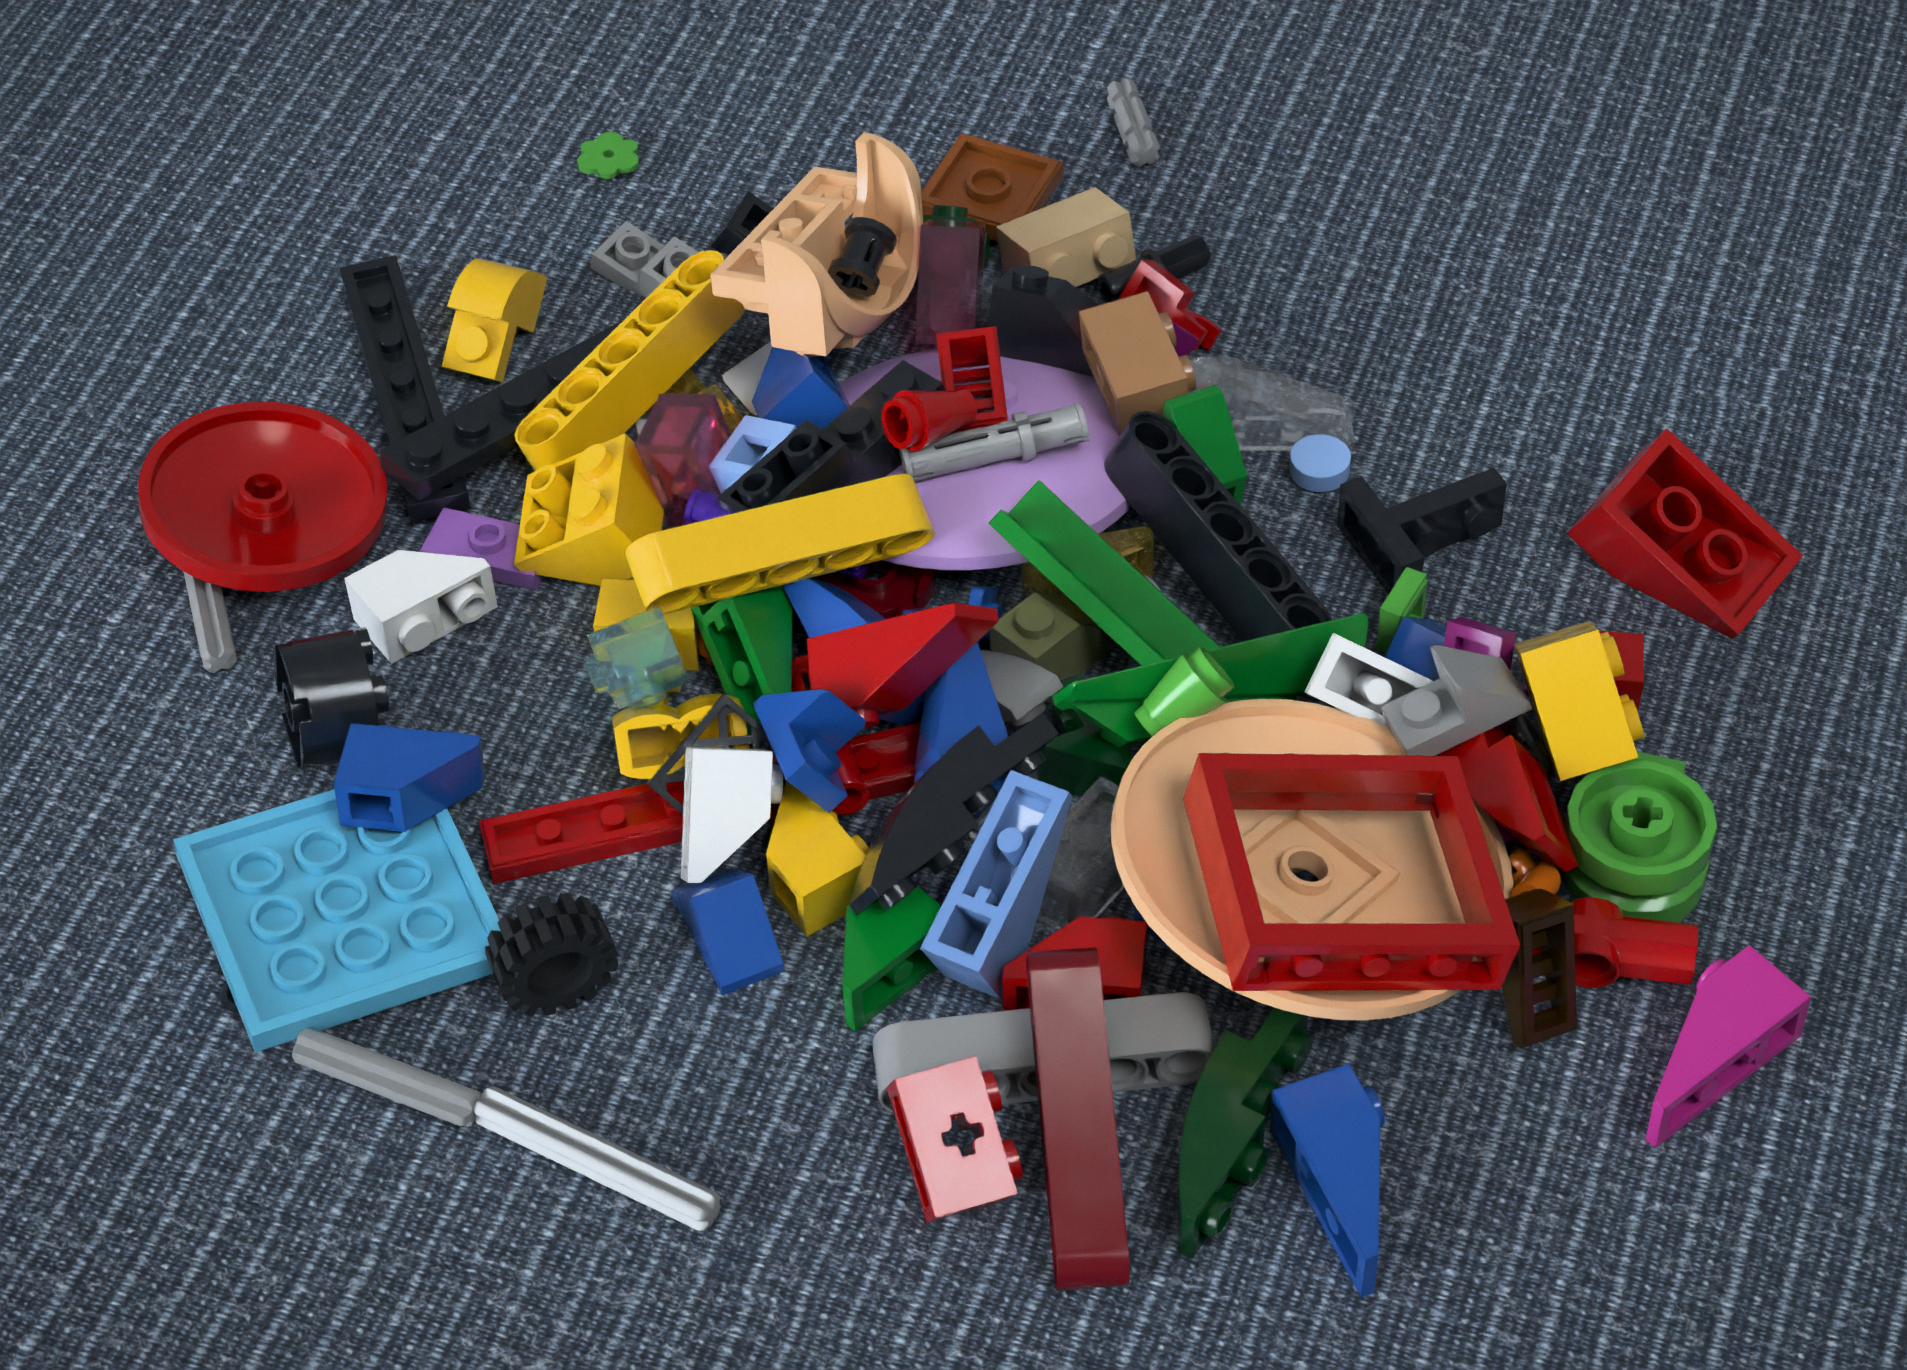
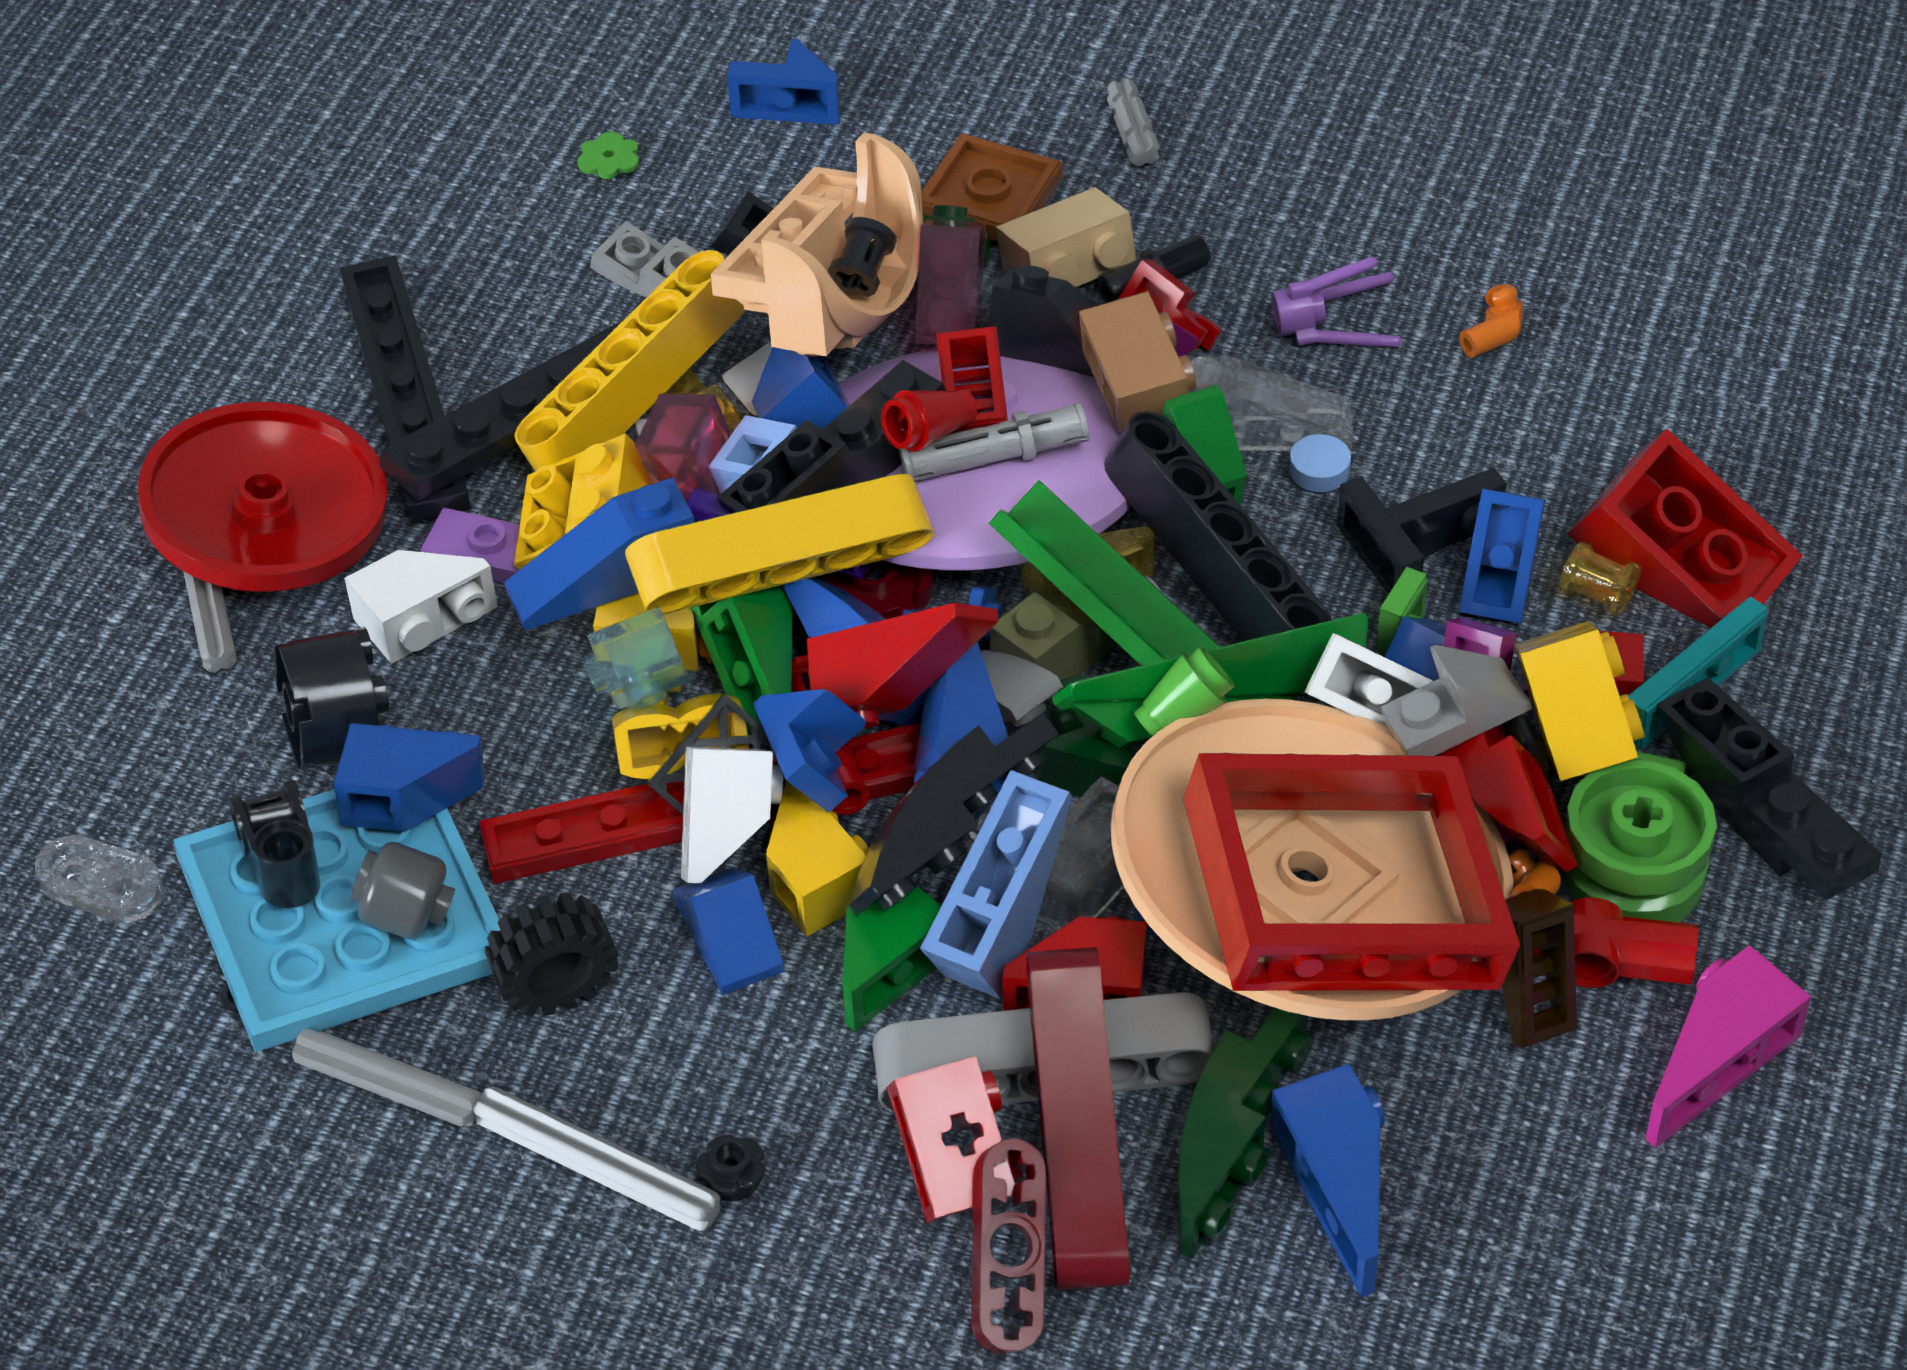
(110, 881): none -> clear plate
(278, 845): none -> black piece
(402, 890): none -> dark grey head
(489, 308): yellow brick -> none
(590, 561): none -> blue slope
(736, 1181): none -> black plate
(792, 91): none -> blue slope
(1023, 1301): none -> beam
(1302, 306): none -> medium lavender plant
(1501, 322): none -> orange arm
(1502, 555): none -> blue slope
(1599, 578): none -> clear yellow bush
(1712, 655): none -> teal tile
(1755, 790): none -> black slope

